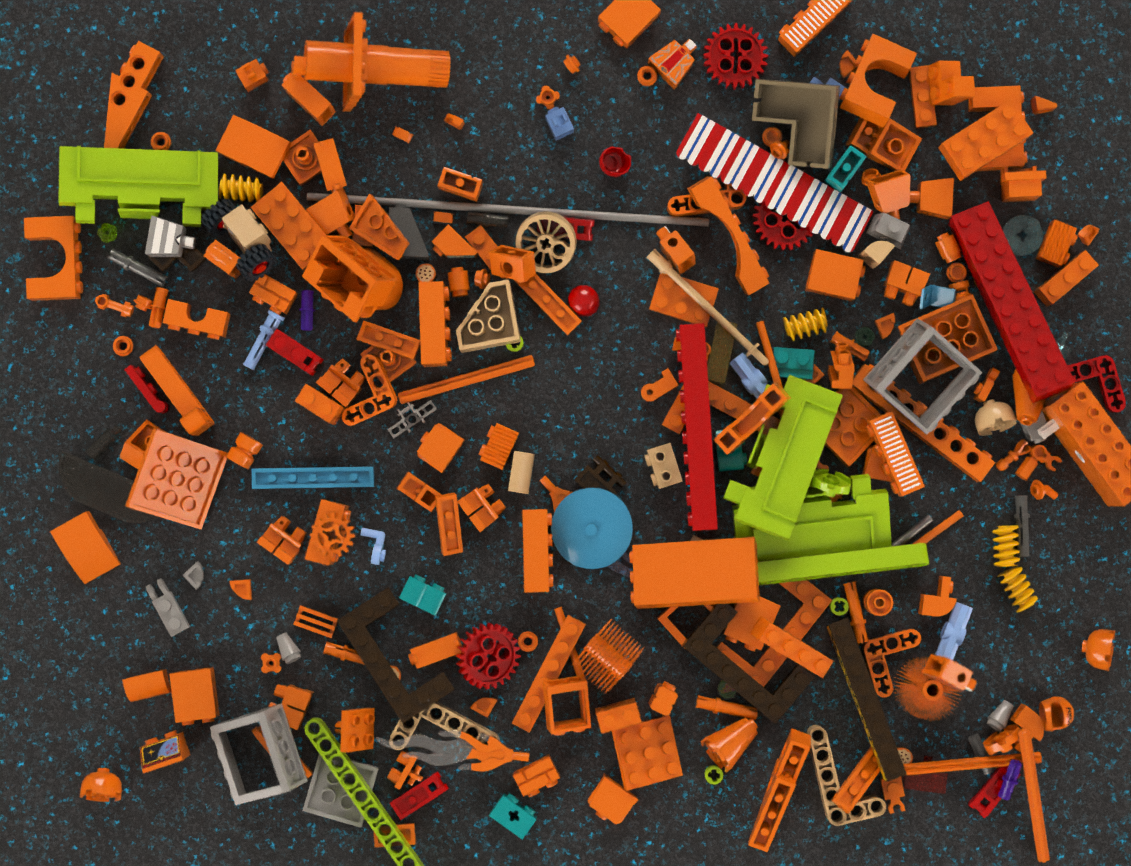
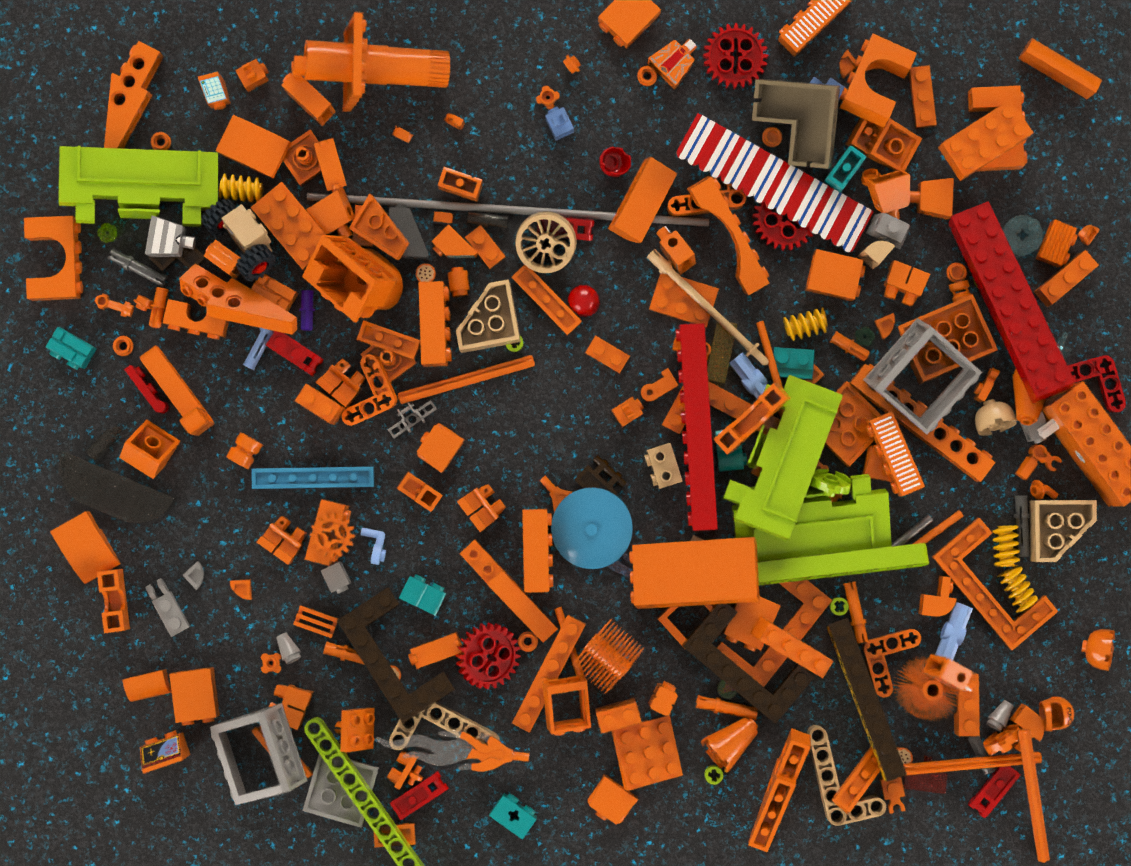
(70, 348): none -> teal brick
(101, 786): orange cylinder -> none
(115, 614): none -> orange arch
(177, 479): orange plate -> none
(214, 90): none -> slope
(235, 301): none -> orange brick
(336, 577): none -> light grey brick
(449, 524): orange plate -> none
(482, 278): orange plate -> none
(484, 705): orange tile -> none
(499, 446): orange brick -> none
(508, 590): none -> orange brick
(512, 263): orange brick -> none
(521, 472): tan brick -> none
(536, 775): orange brick -> none
(607, 354): none -> orange plate
(628, 411): none -> orange brick
(642, 200): none -> orange brick
(780, 149): orange plate -> none
(842, 371): orange hips -> none
(877, 602): orange wheel -> none
(937, 296): dark azure bracket -> none
(948, 85): orange brick -> none
(948, 247): orange brick -> none
(951, 562): none -> orange plate
(967, 715): none -> orange arch
(1010, 779): dark purple axle -> none
(1013, 455): orange piece -> none
(1021, 184): orange plate -> none
(1041, 105): orange slope -> none
(1057, 526): none -> tan brick
(1060, 69): none -> orange brick

